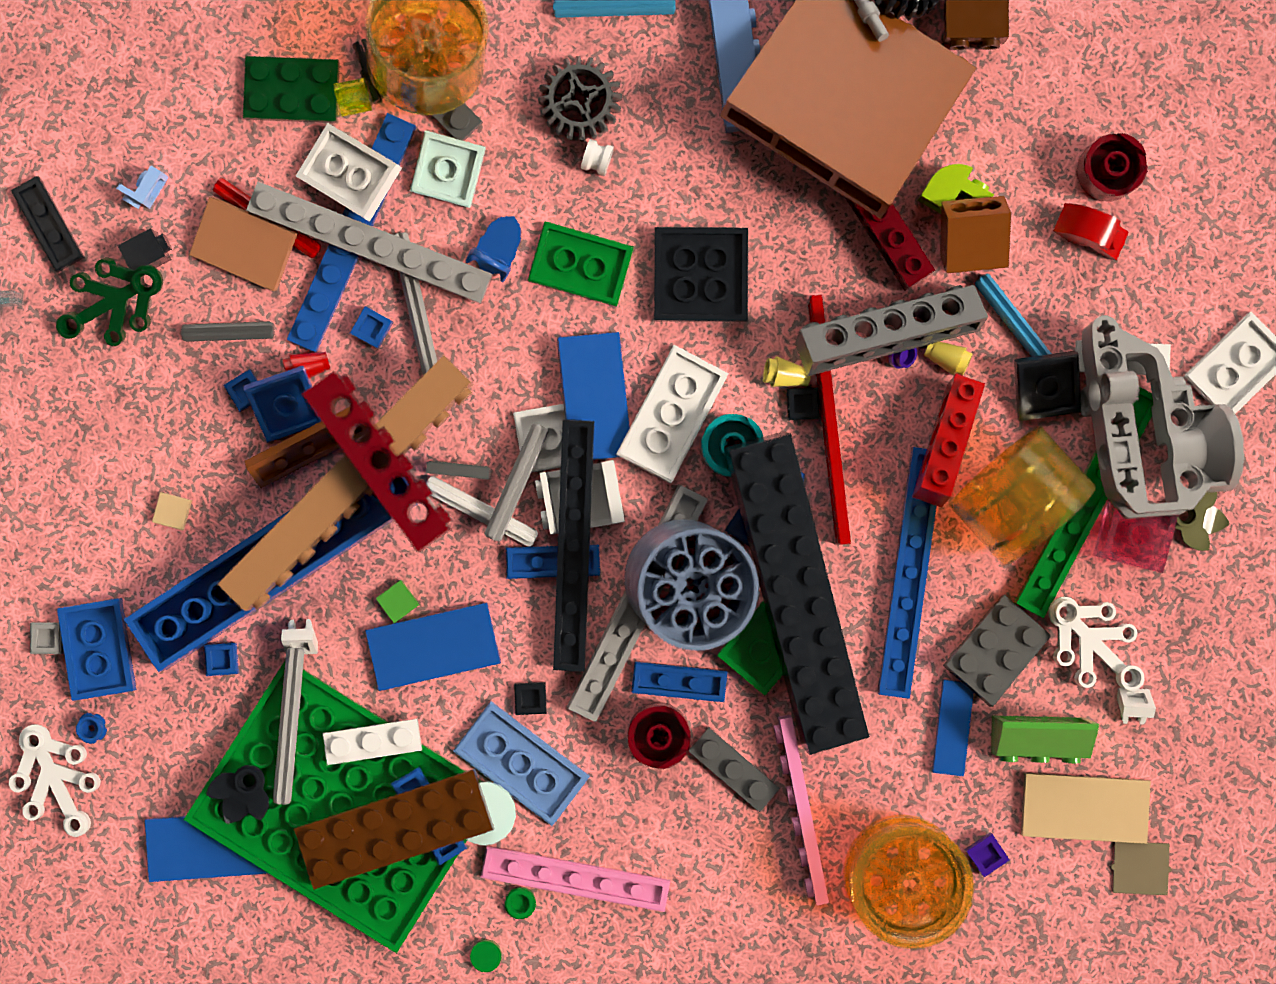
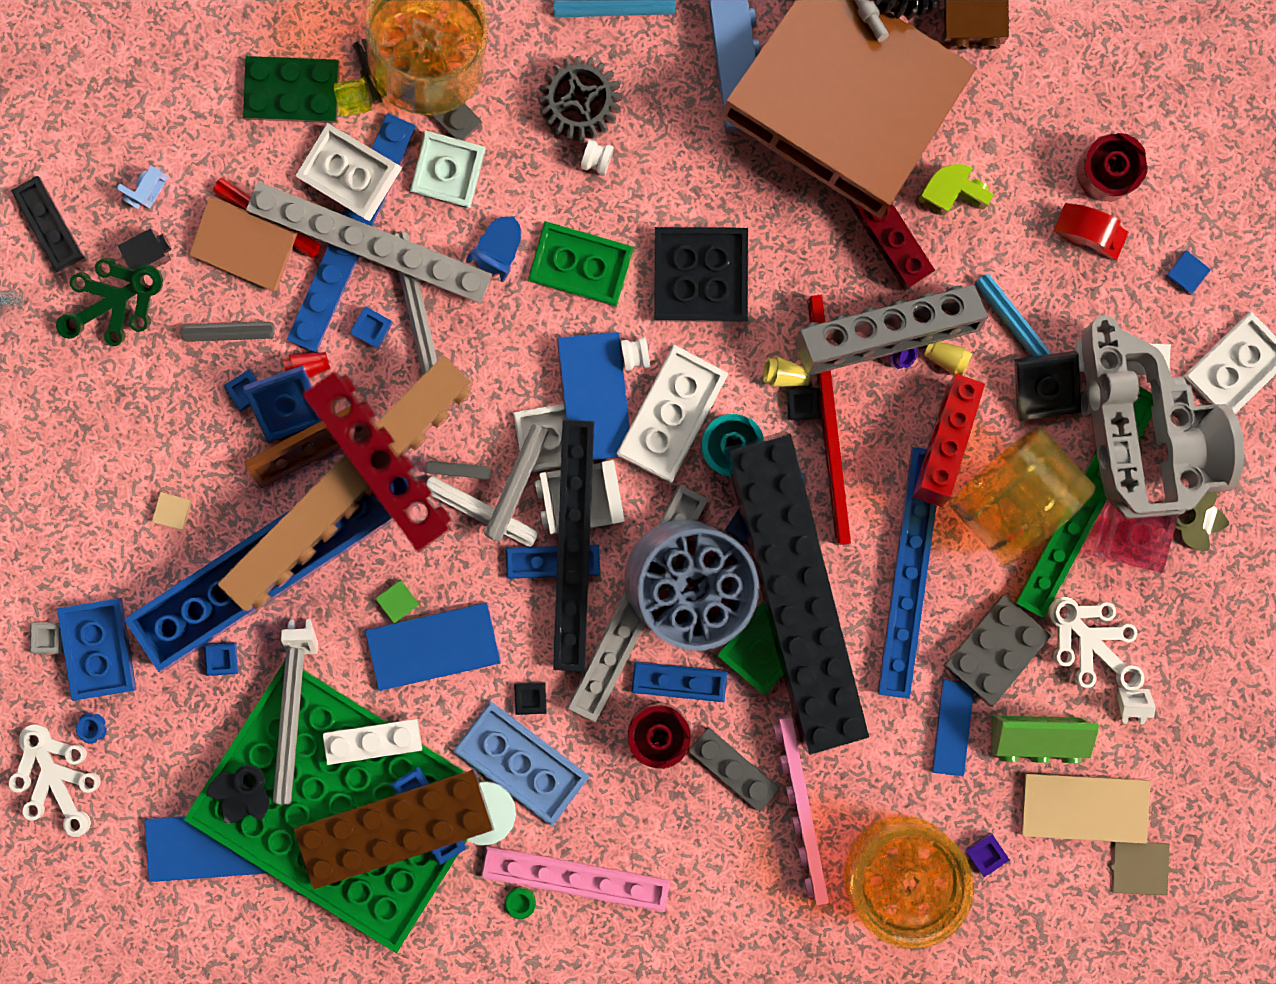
(486, 955): green tile -> none
(635, 353): none -> white wheel
(975, 234): dark orange piece -> none
(1188, 272): none -> blue tile

